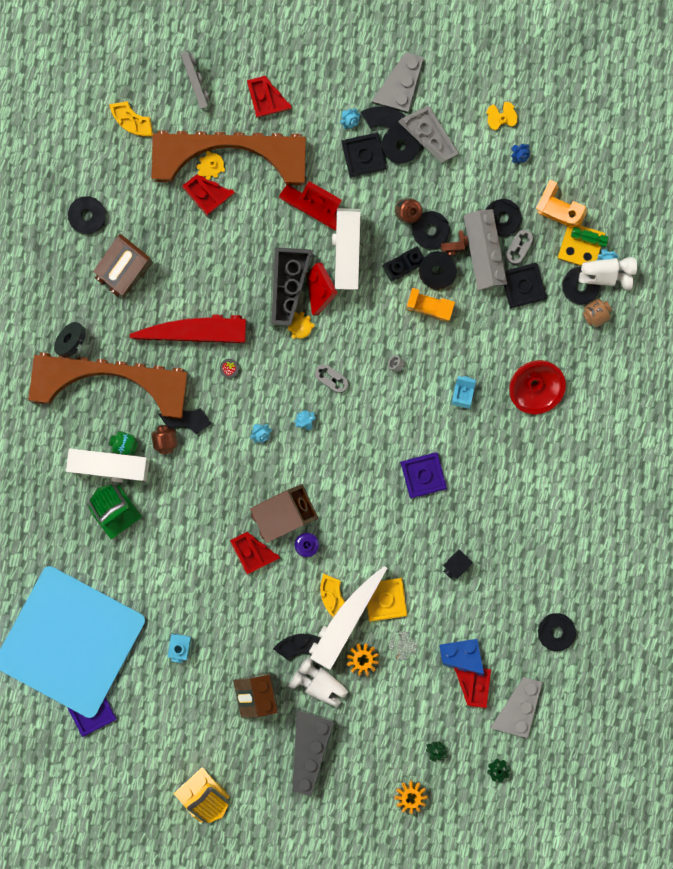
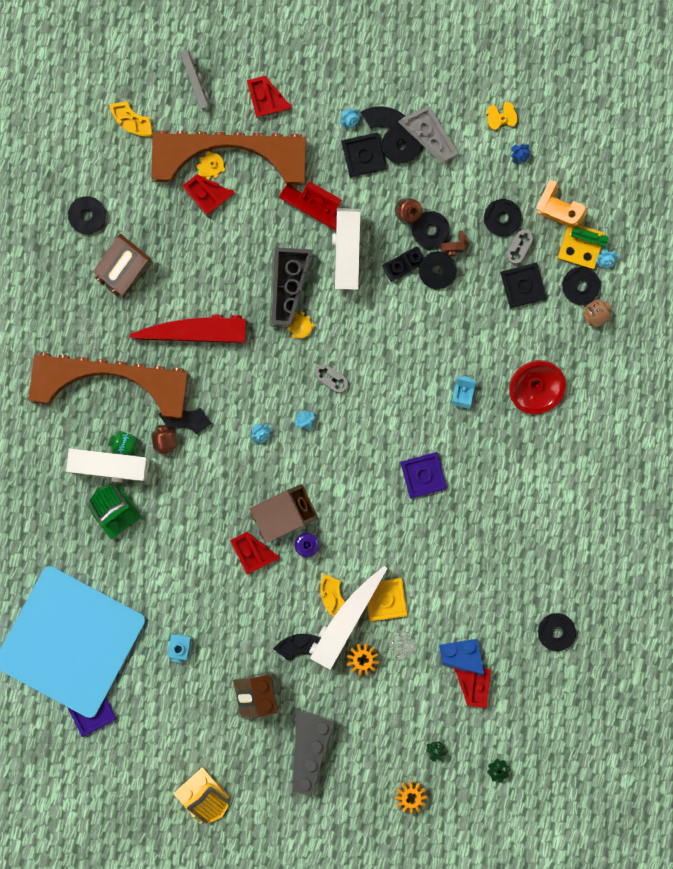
(69, 339): black tile -> none
(229, 368): tile -> none
(320, 288): red wing -> none
(320, 686): white piece -> none
(393, 360): light grey hinge -> none
(400, 84): light grey wing -> none
(430, 306): light orange piece -> none
(456, 564): black brick -> none
(485, 249): light grey brick -> none
(519, 709): light grey wing -> none
(608, 271): white piece -> none

